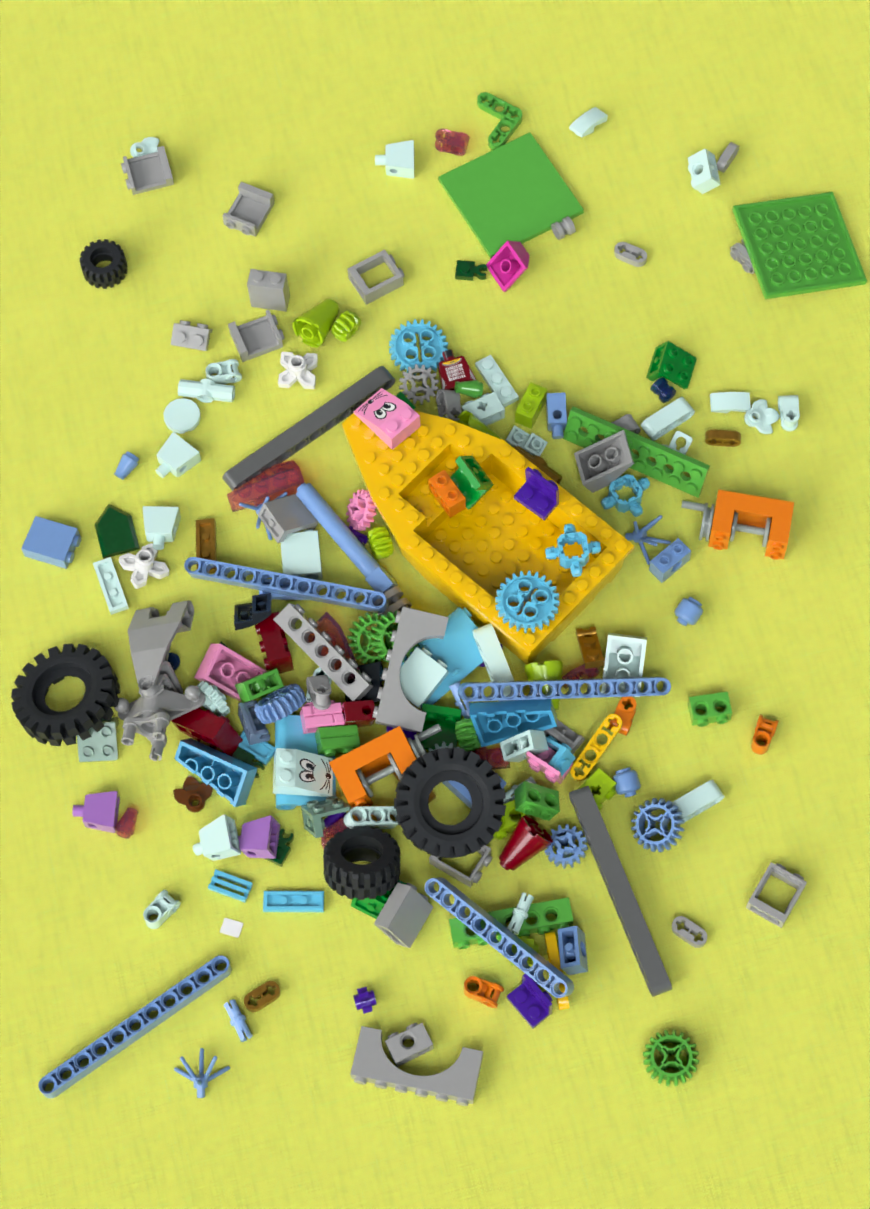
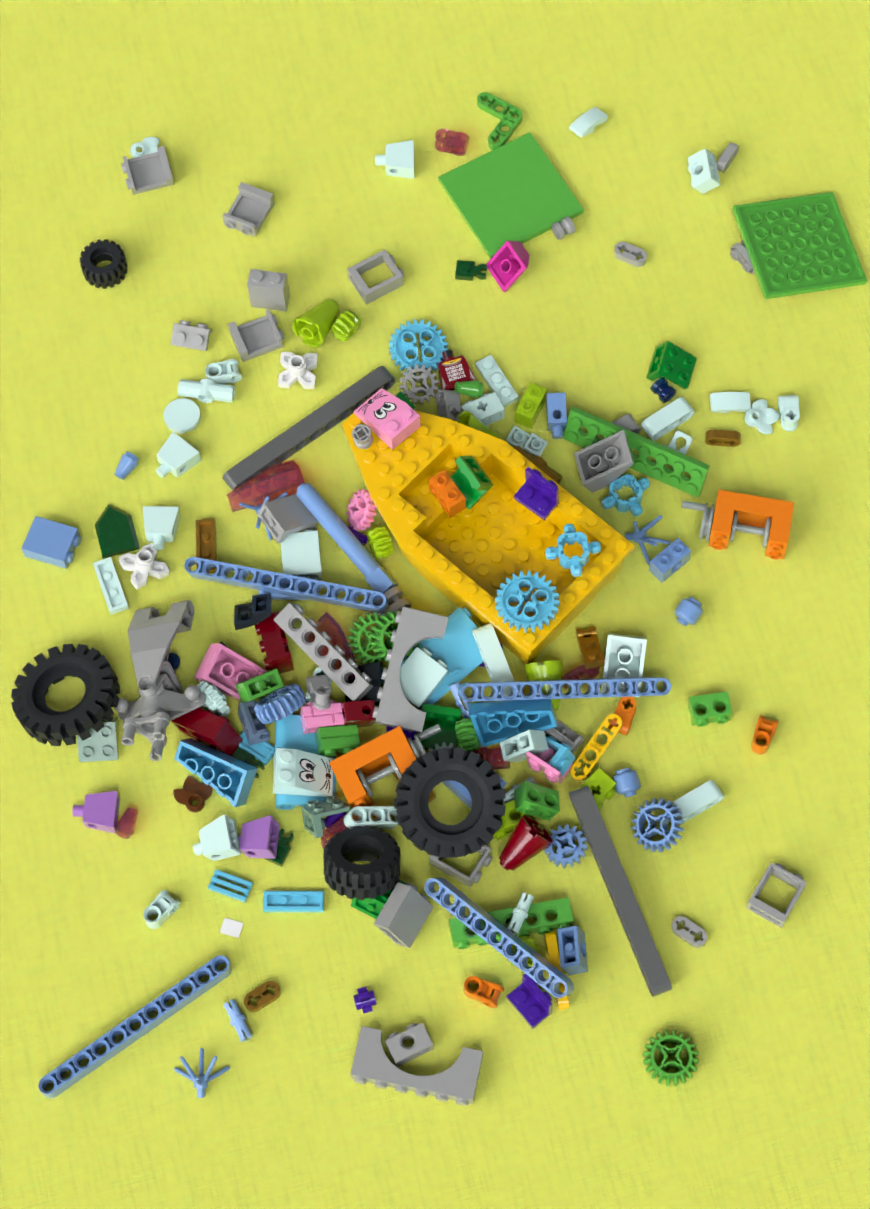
(365, 440): none -> light grey wheel

